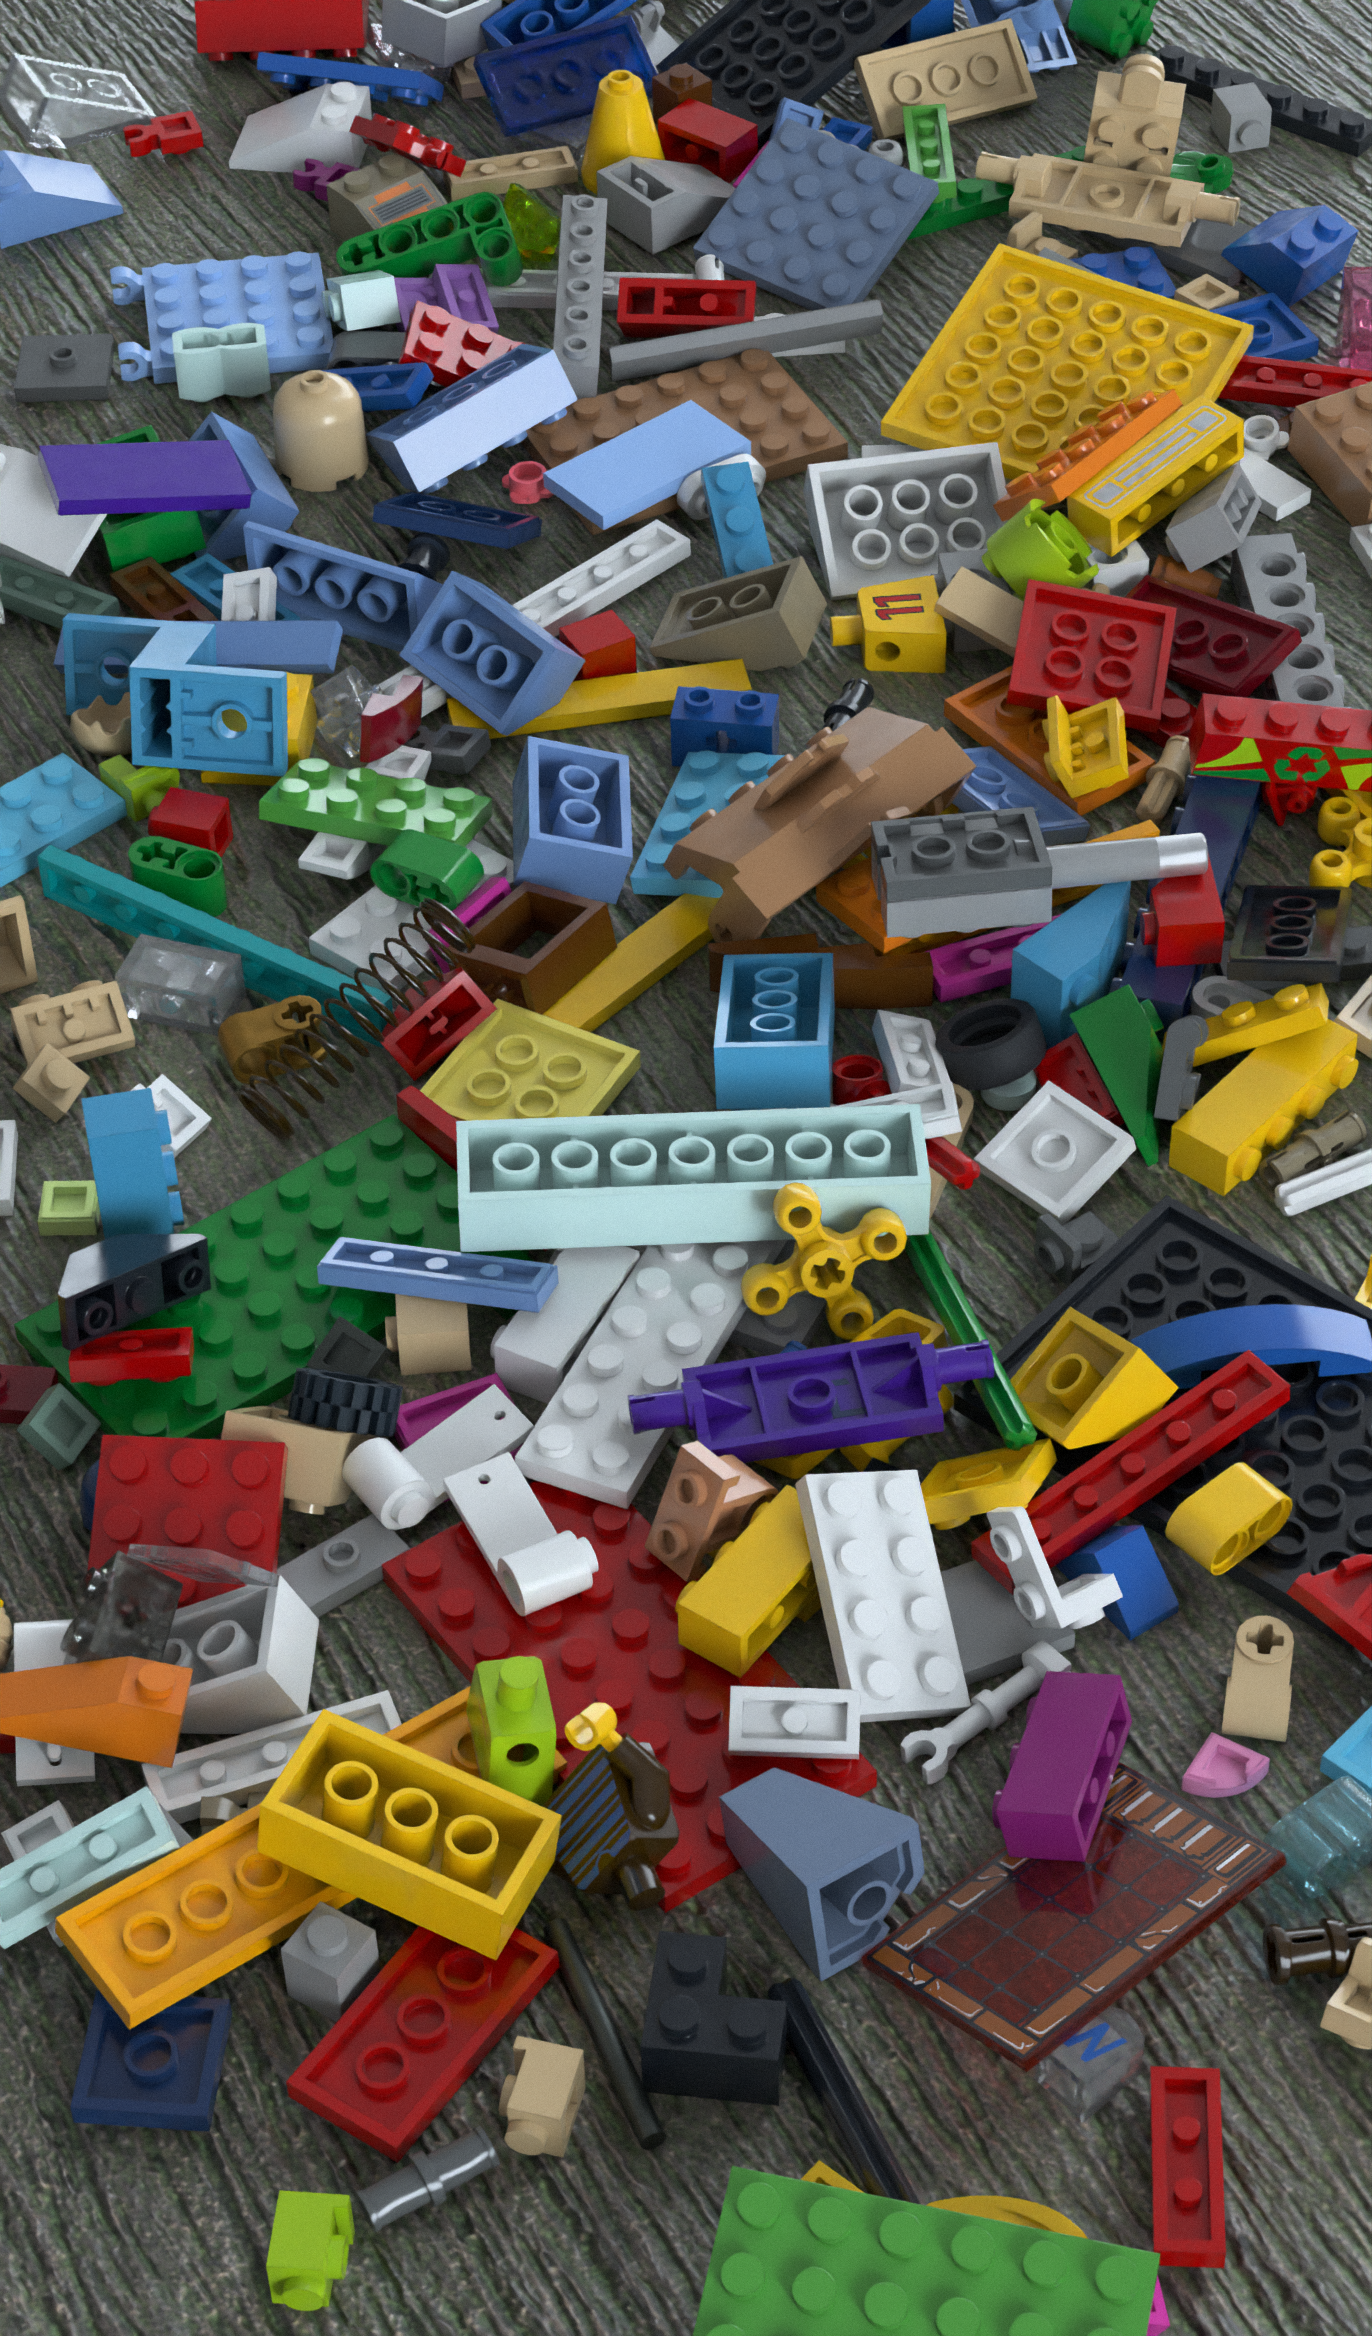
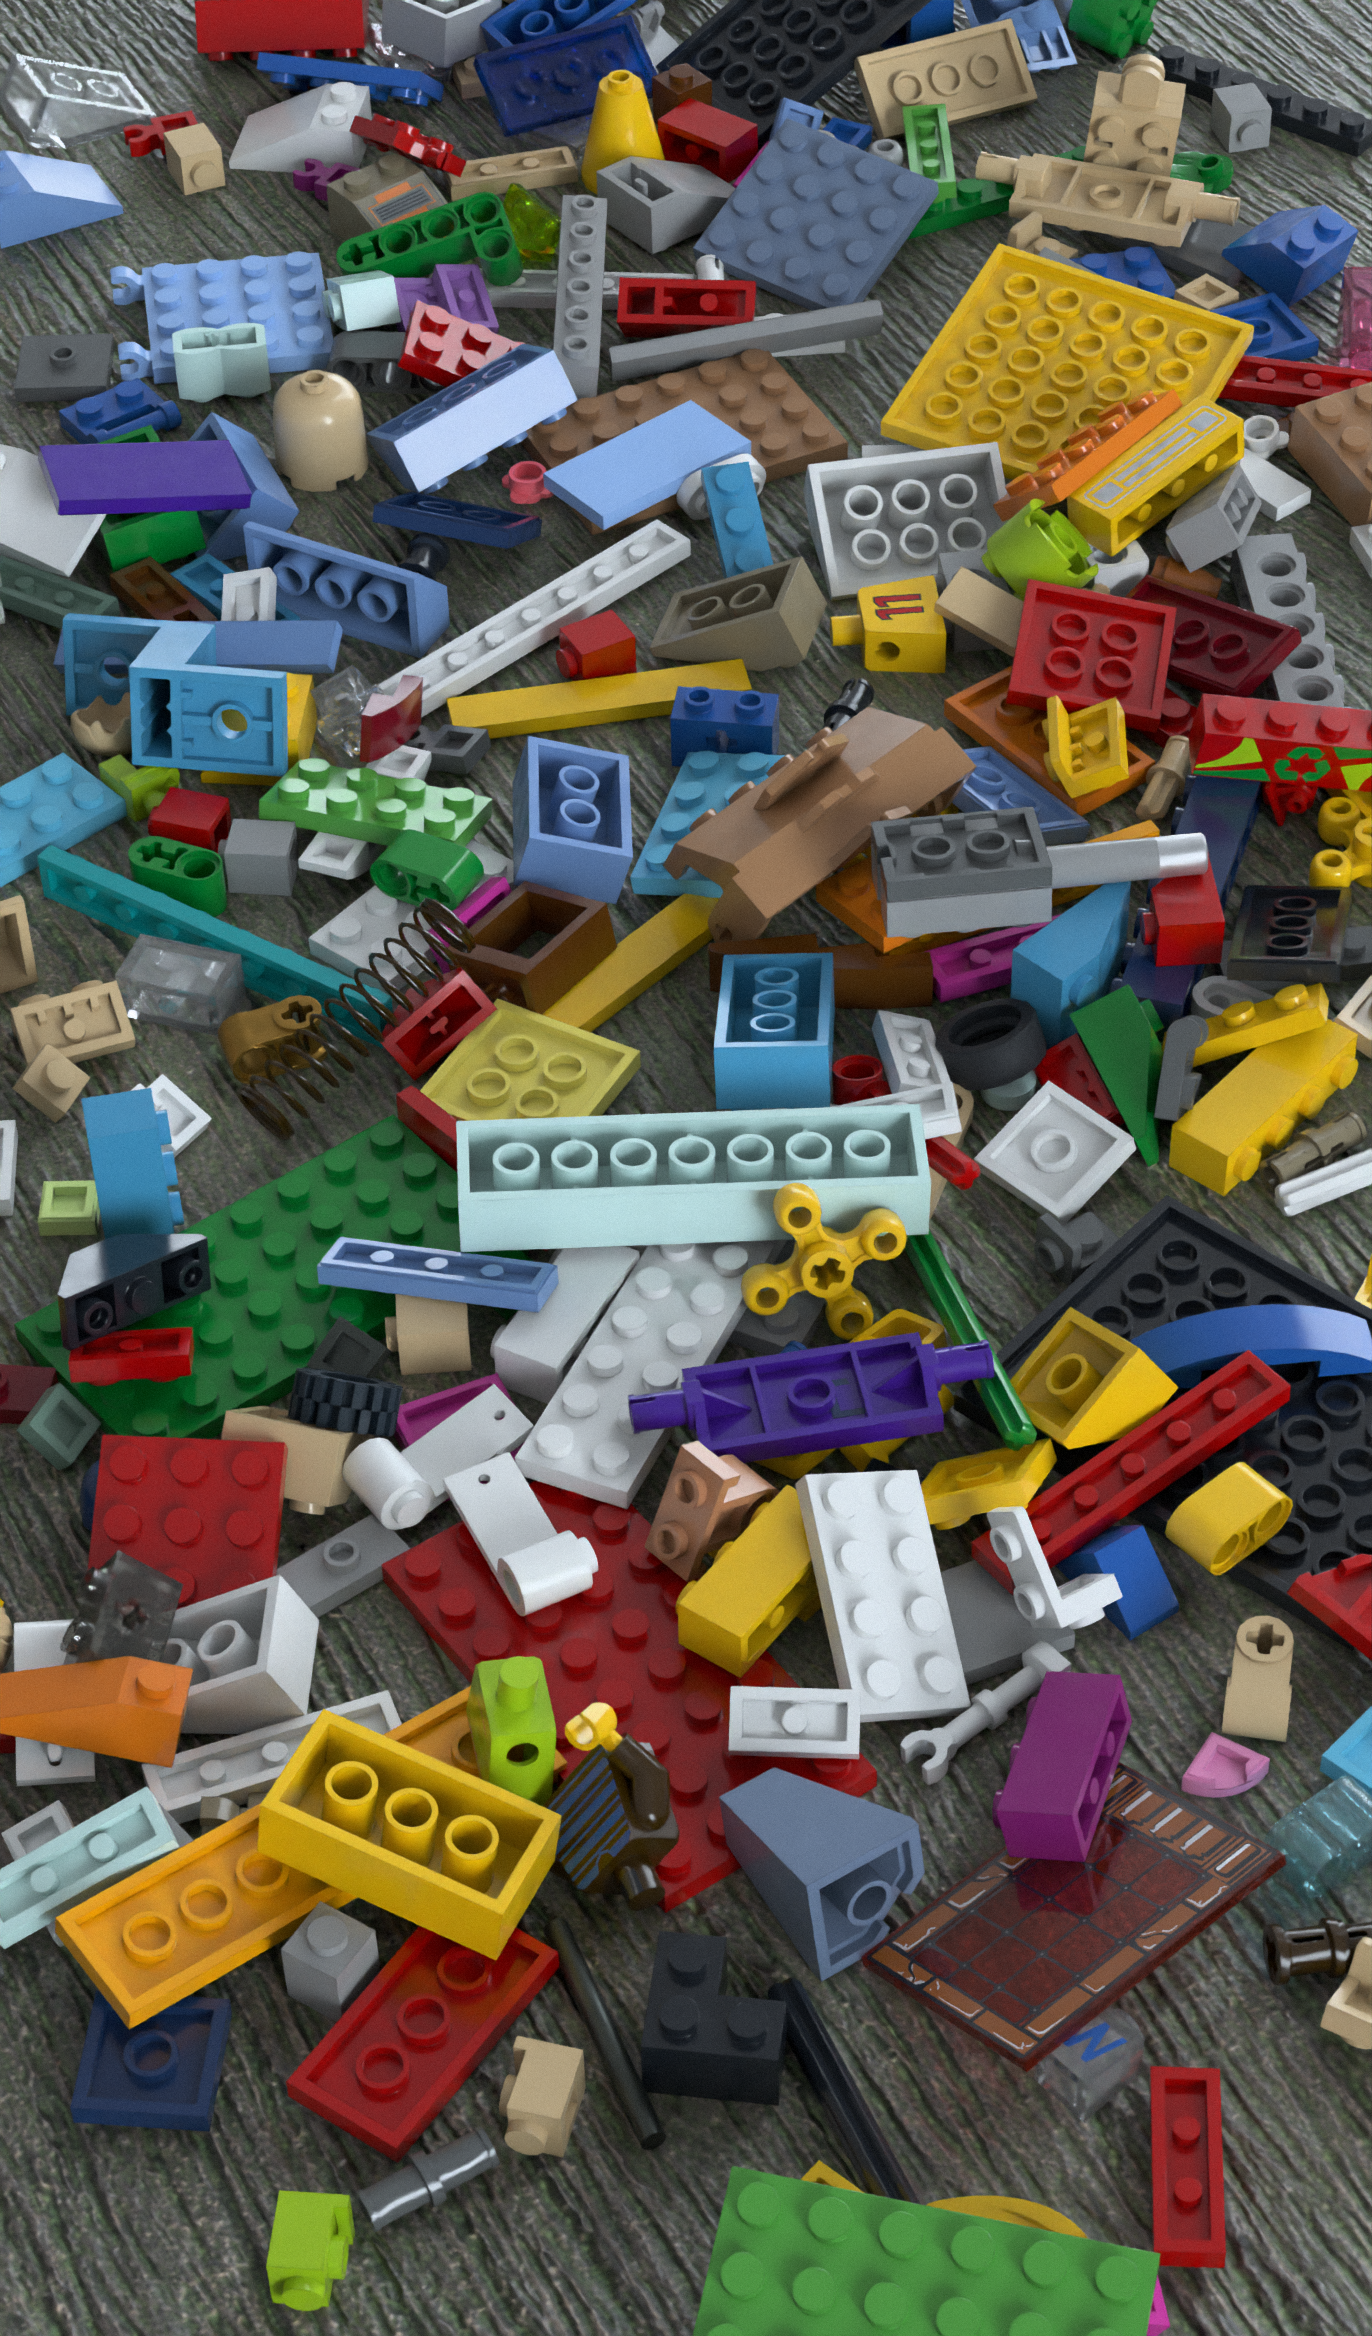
(117, 412): none -> blue plate
(194, 159): none -> tan brick
(203, 1565): clear piece -> none
(260, 857): none -> light grey brick
(388, 385): blue plate -> none
(490, 655): medium blue slope -> none

